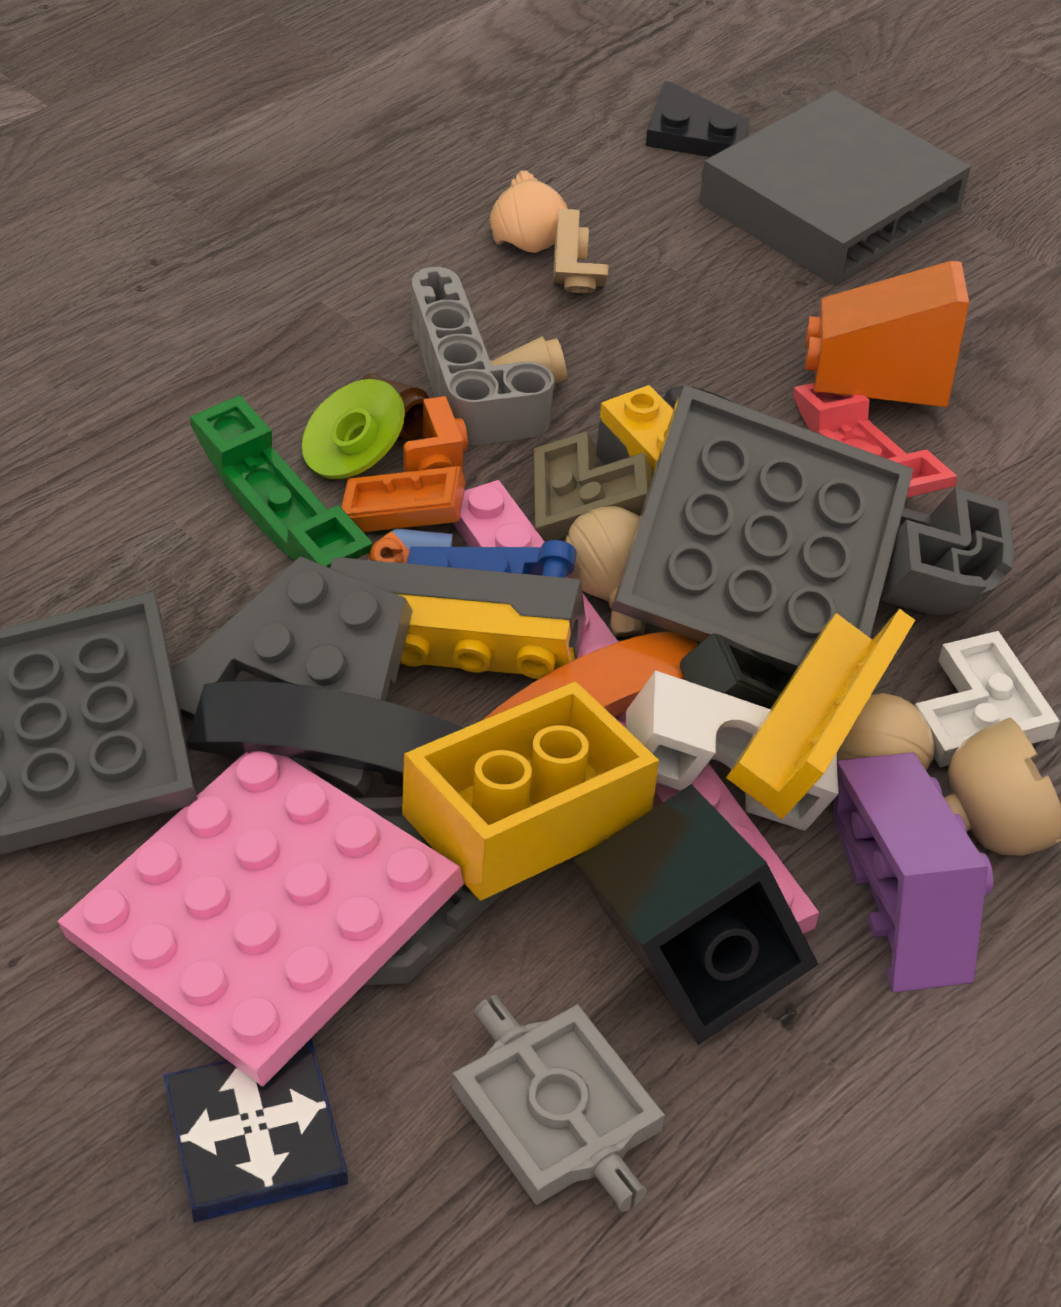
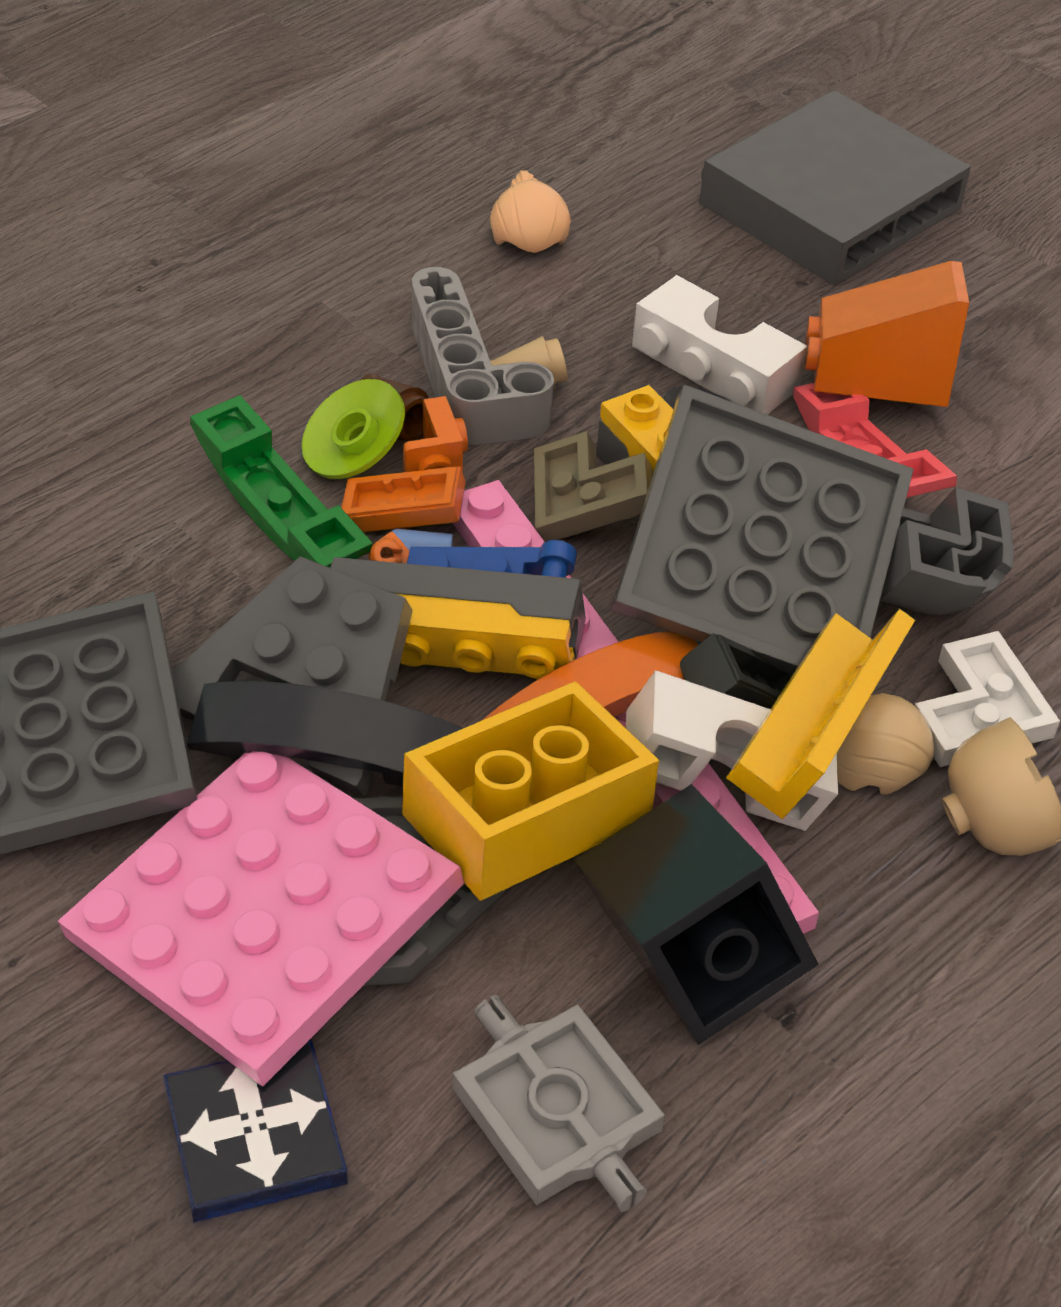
(570, 245): tan bracket -> none
(602, 548): tan hair -> none
(693, 124): black wing -> none
(746, 368): none -> white arch
(918, 868): medium lavender wedge -> none

